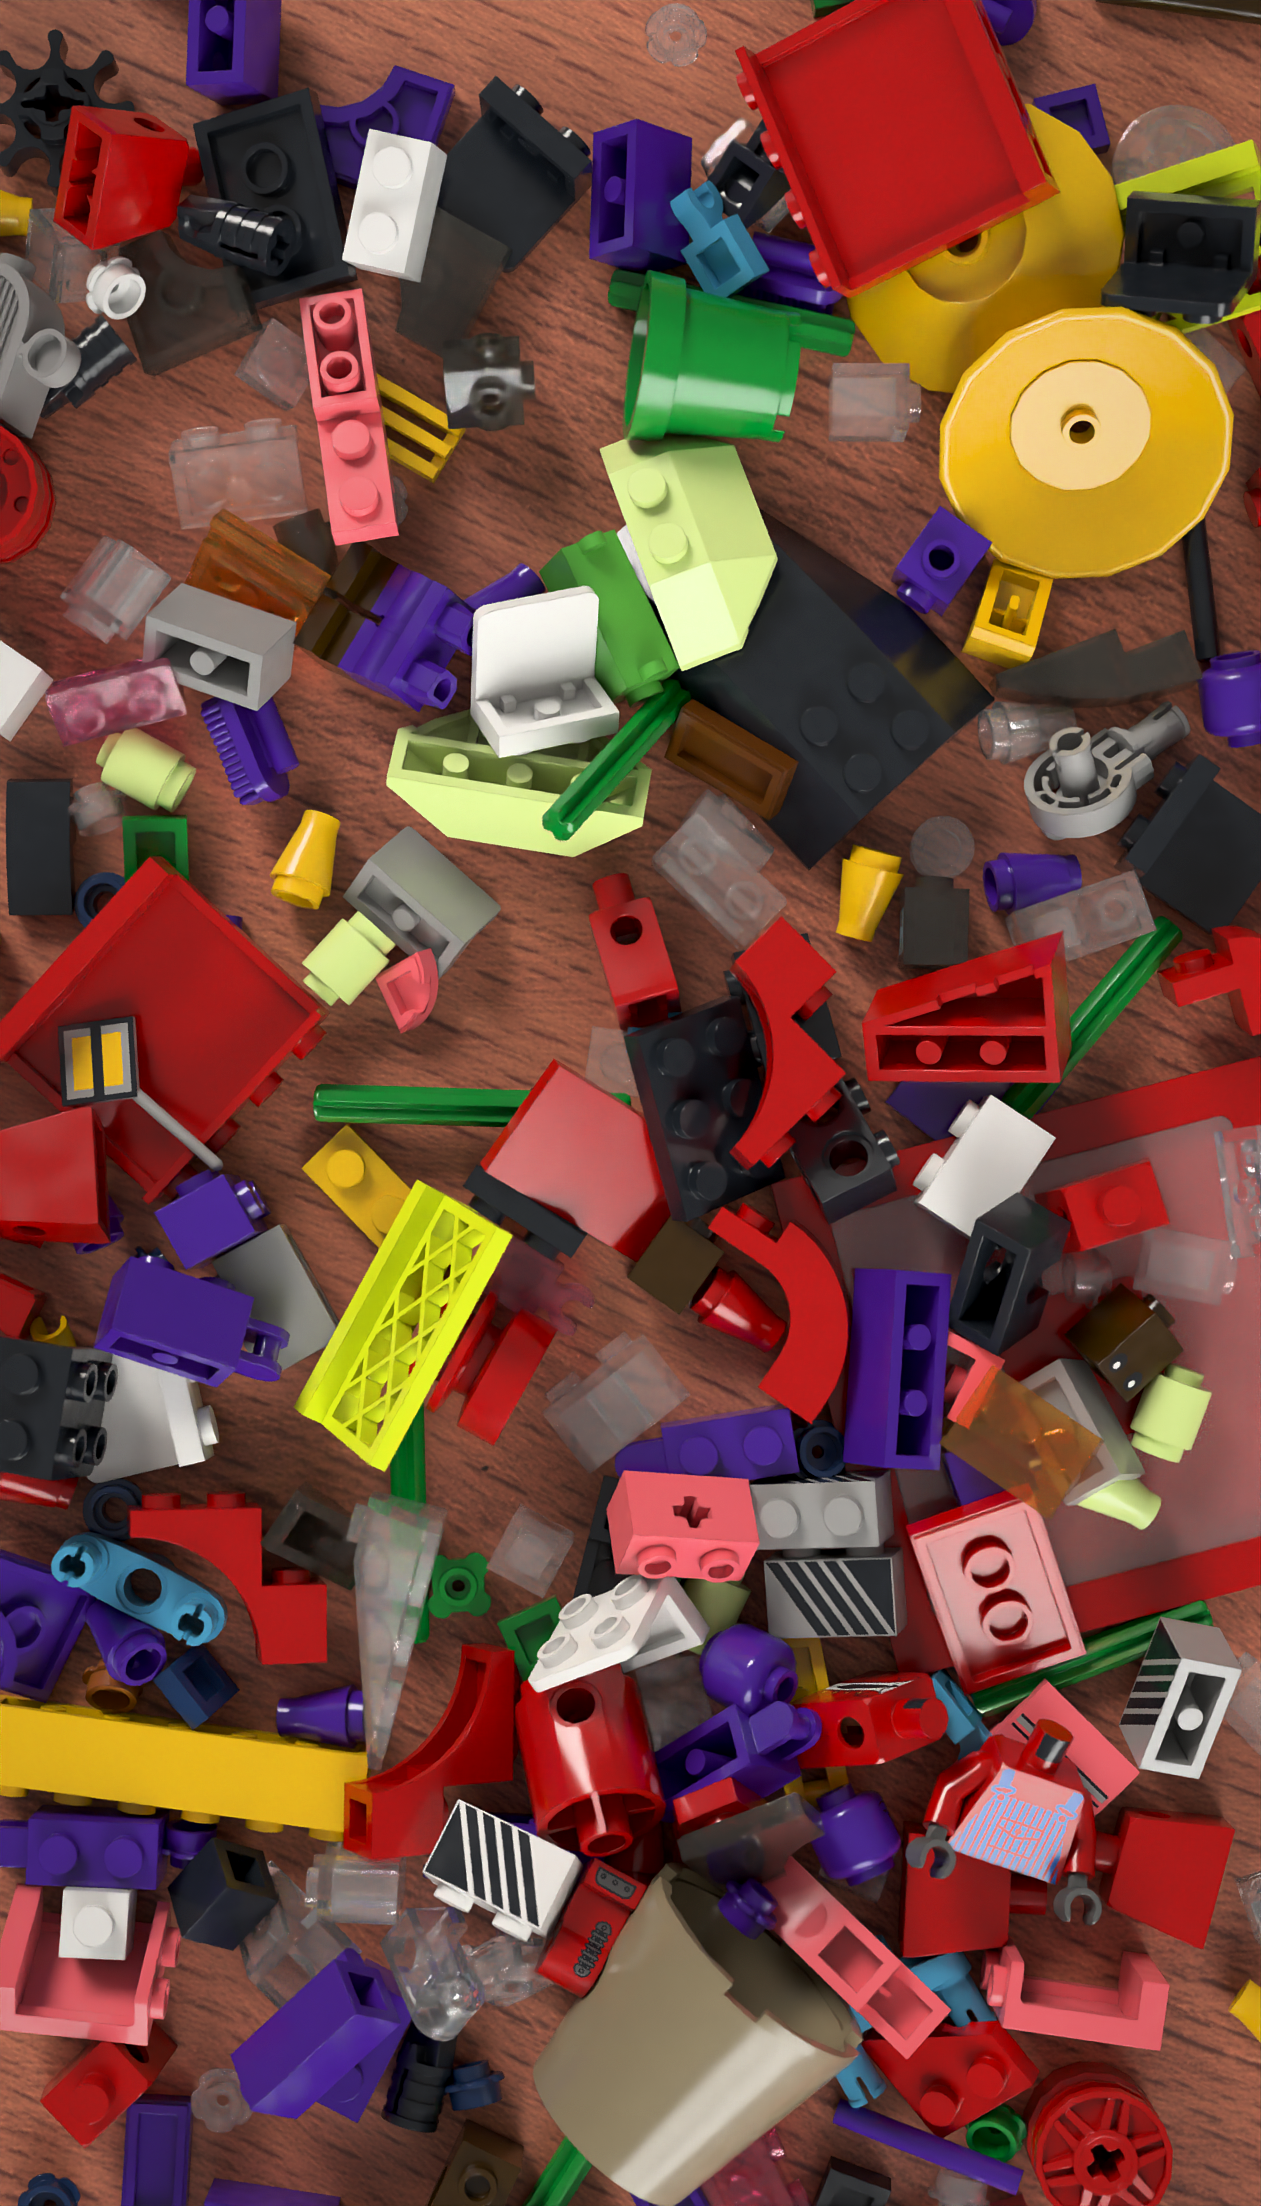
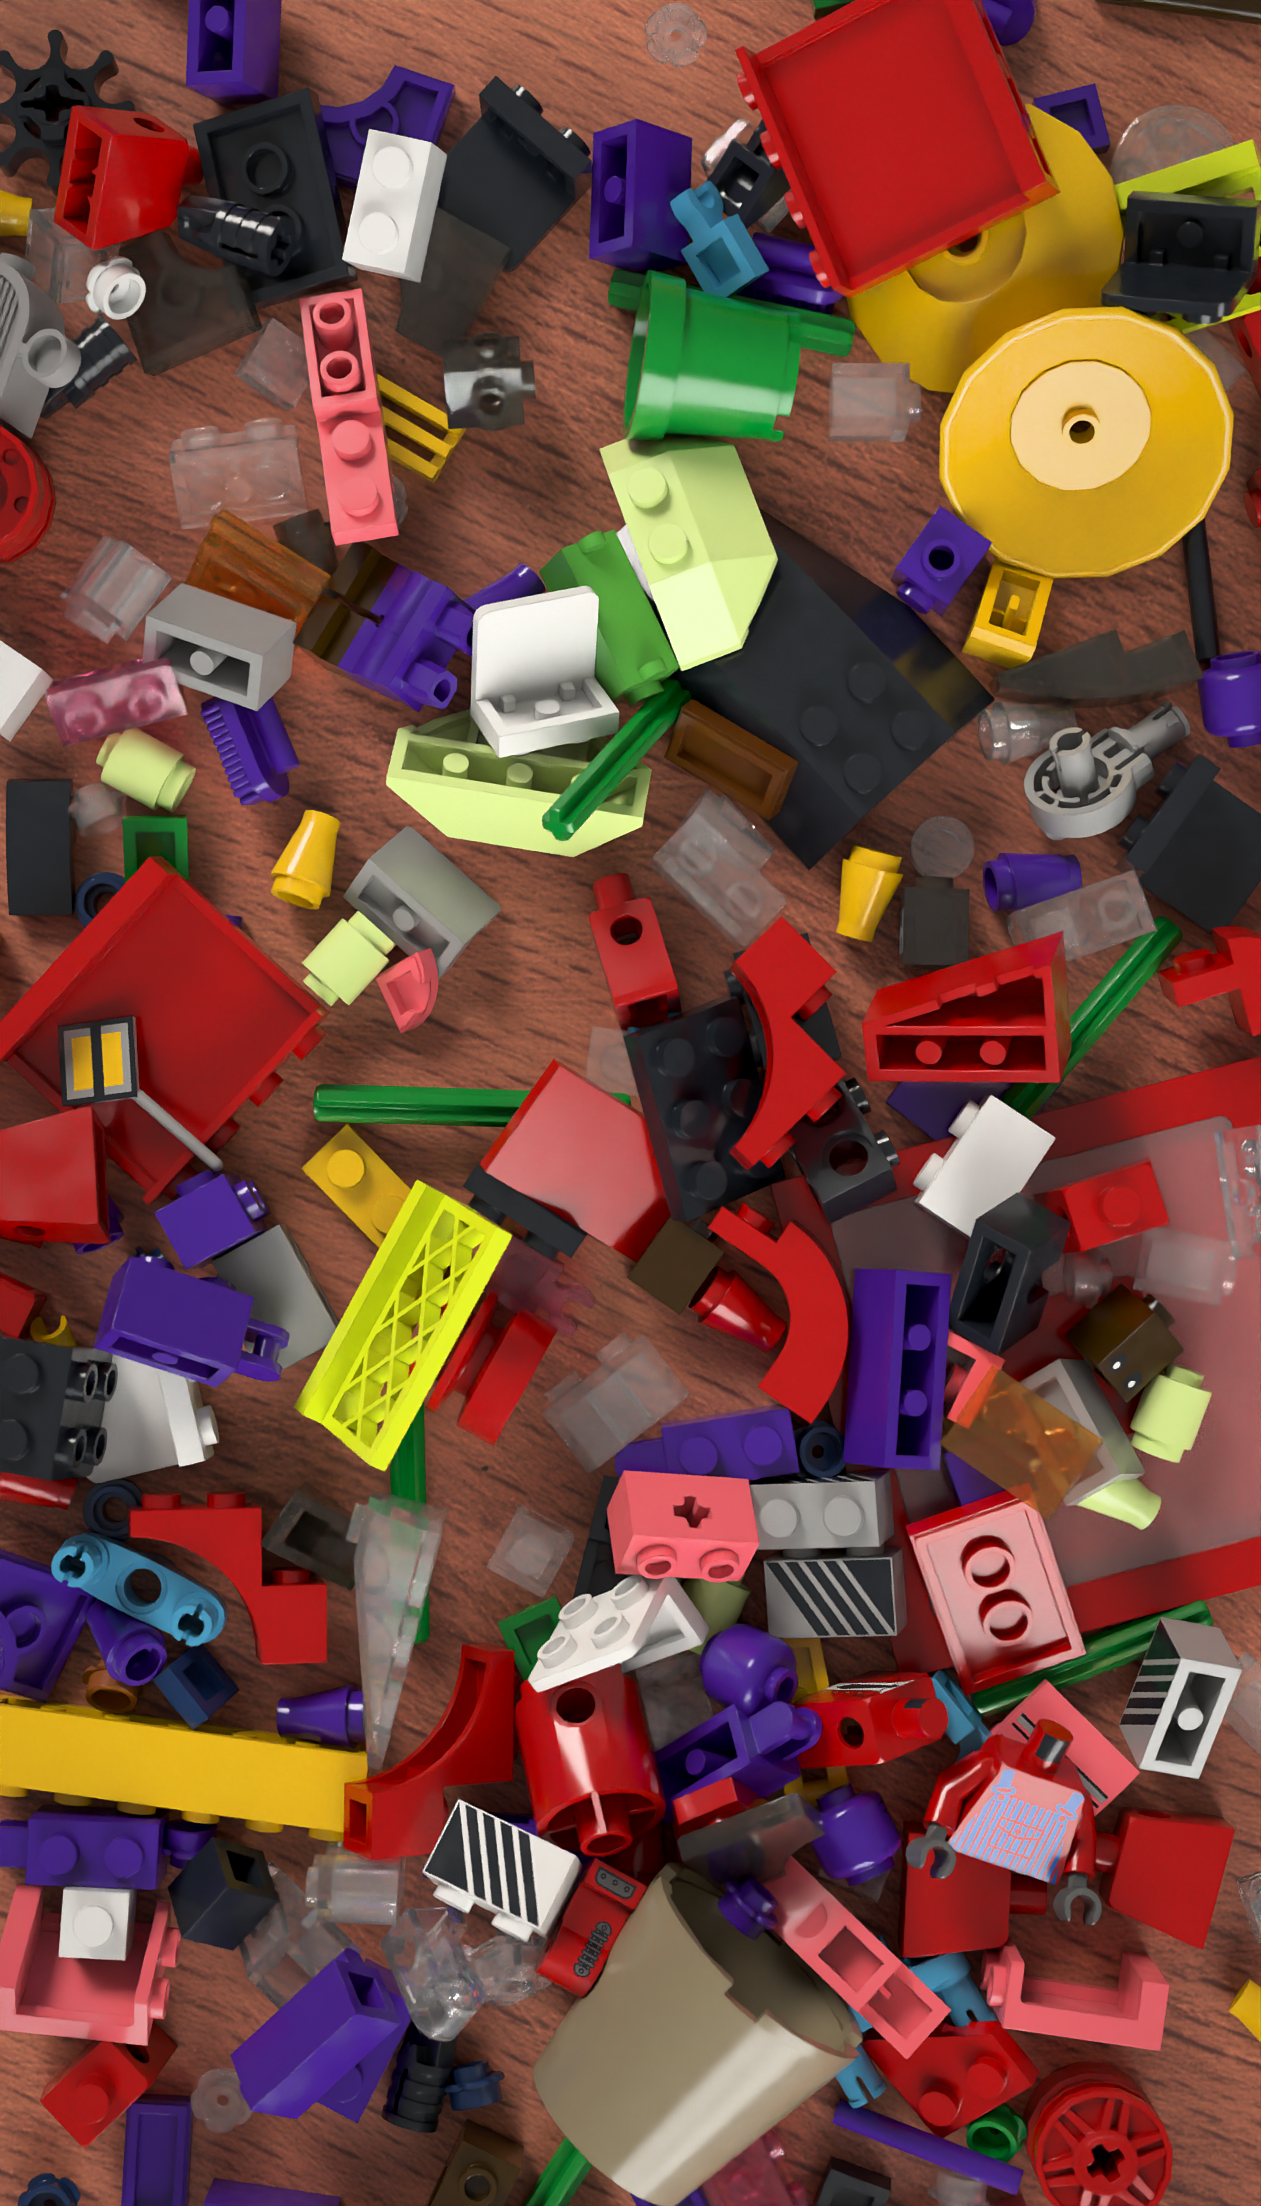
(471, 1598): green plate -> none

